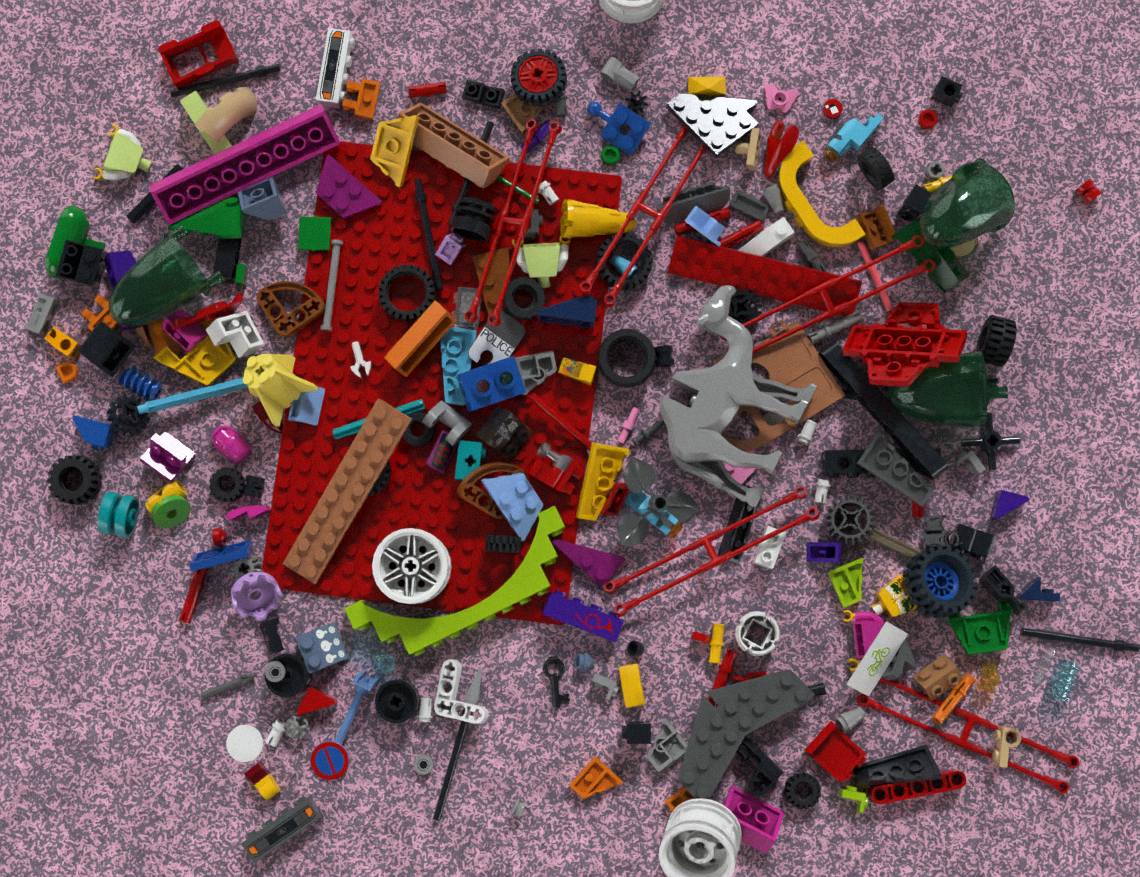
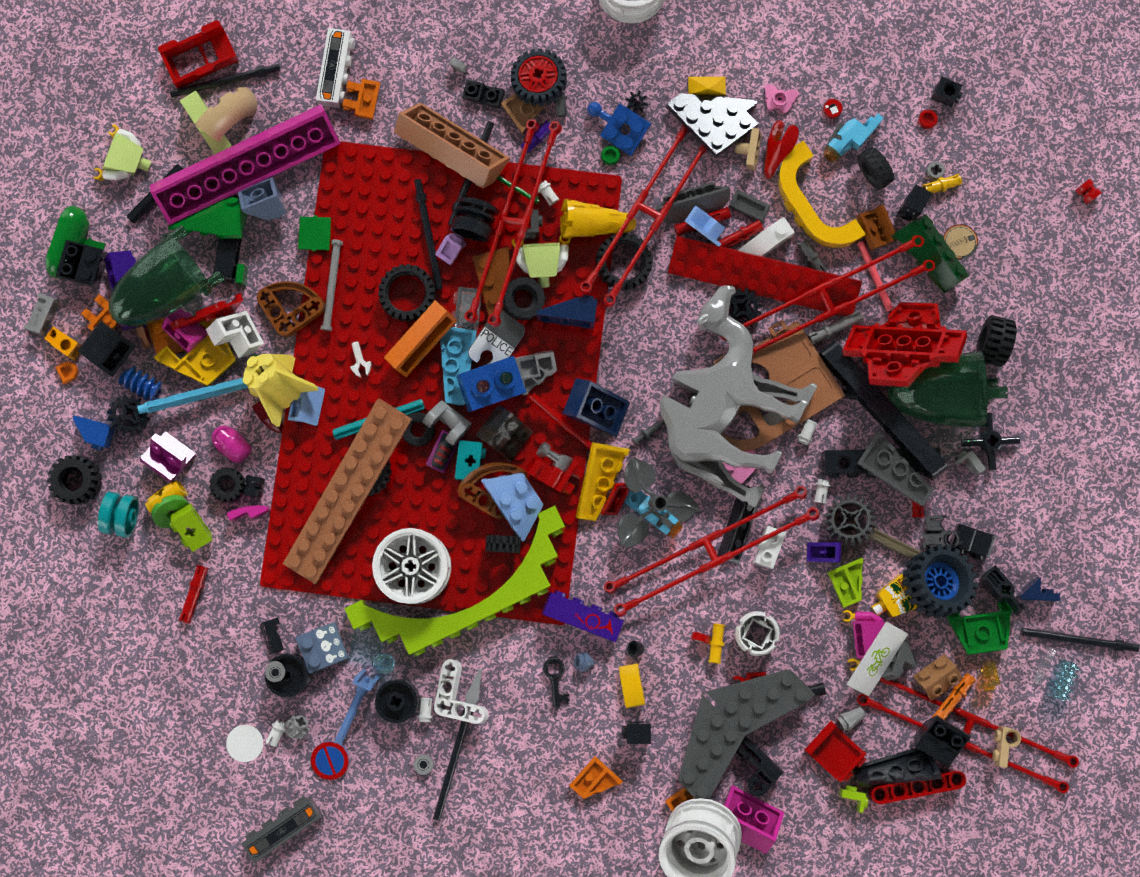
(190, 518): none -> lime brick
(219, 537): red tile -> none
(221, 555): blue tile -> none
(242, 680): dark grey piece -> none
(248, 561): light grey gear -> none
(258, 605): lavender plate -> none
(263, 781): leg -> none
(315, 700): red slope -> none
(343, 190): magenta wing -> none
(394, 146): yellow wing -> none
(427, 90): red pin -> none
(458, 65): none -> light grey tile
(518, 808): light grey bush -> none
(577, 370): yellow leg -> none
(595, 563): magenta wing -> none
(596, 407): none -> dark blue slope
(603, 682): light grey bracket -> none
(616, 72): light grey piece -> none
(621, 265): medium azure cone -> none
(621, 335): black tyre -> none
(628, 425): bright pink bar -> none
(664, 356): black wheel -> none
(667, 747): light grey slope -> none
(724, 672): red pin -> none
(774, 198): light grey cone -> none
(814, 794): black tyre -> none
(941, 740): none -> black slope
(967, 206): clear green windscreen -> none
(1005, 503): dark purple slope -> none

